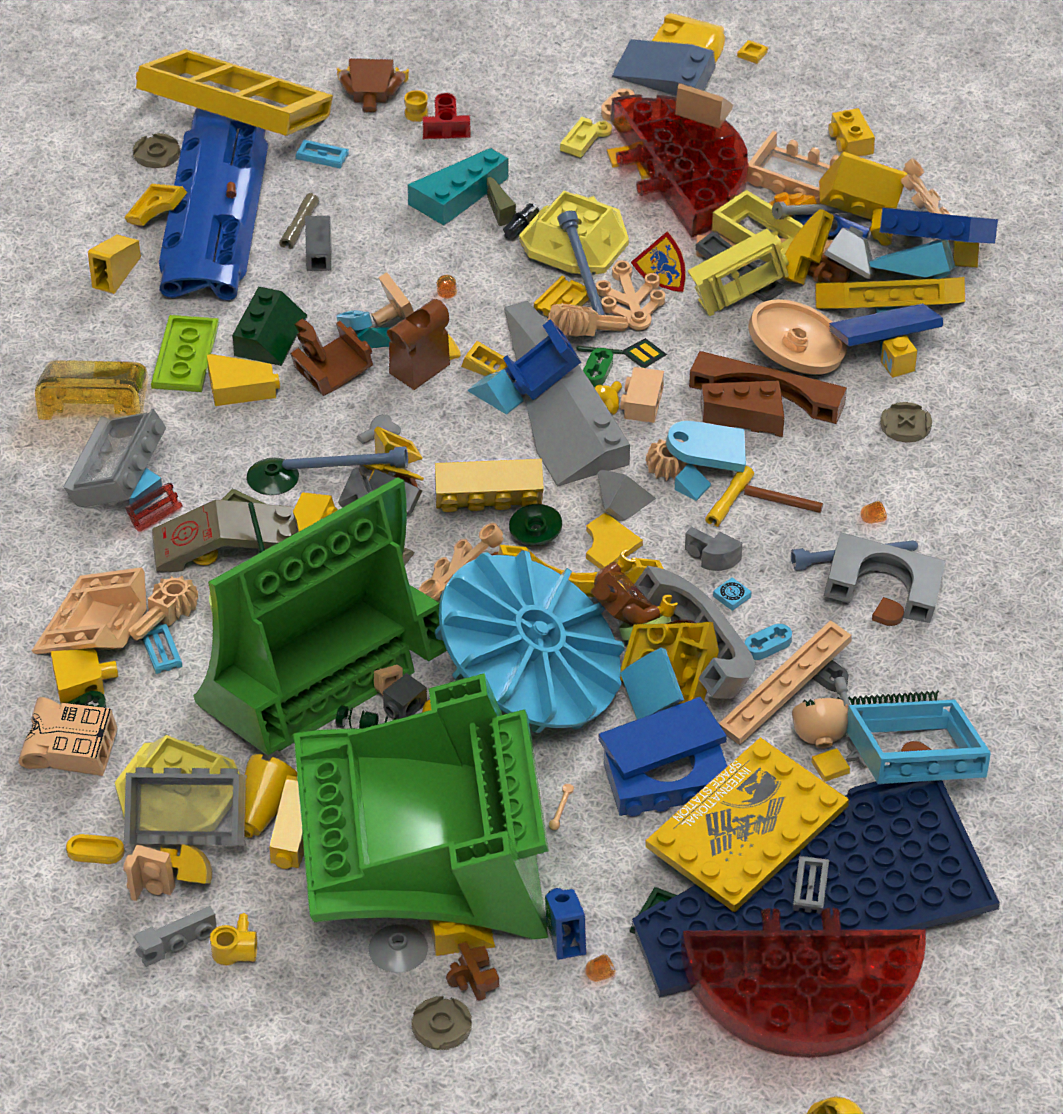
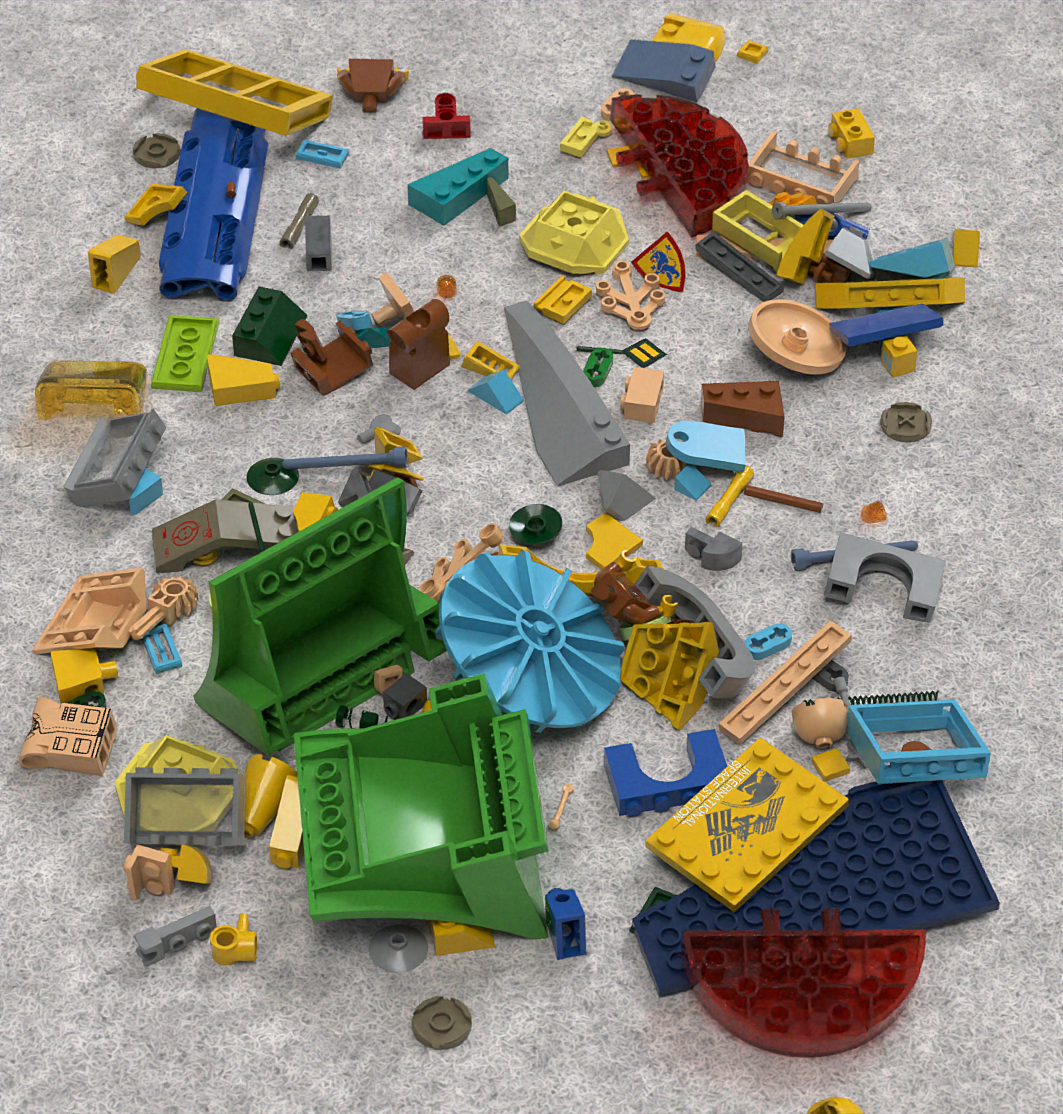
(95, 849): yellow tile -> none
(172, 496): clear red tile -> none
(416, 105): yellow wheel -> none
(469, 971): dark orange hips -> none
(488, 484): yellow brick -> none
(520, 221): black axle -> none
(543, 363): blue panel -> none
(569, 223): sand blue piece -> none
(584, 320): light nougat gear -> none
(600, 968): clear orange piece -> none
(609, 395): yellow rock -> none
(652, 684): medium azure slope -> none
(662, 738): blue tile -> none
(702, 106): light nougat slope -> none
(709, 273): light yellow door -> none
(732, 594): medium azure tile -> none
(808, 904): light grey tile -> none
(818, 398): dark orange arch -> none
(860, 186): yellow slope -> none
(884, 238): yellow plate -> none
(888, 612): dark orange tile -> none
(923, 198): light nougat plant -> none
(938, 225): blue arch -> none

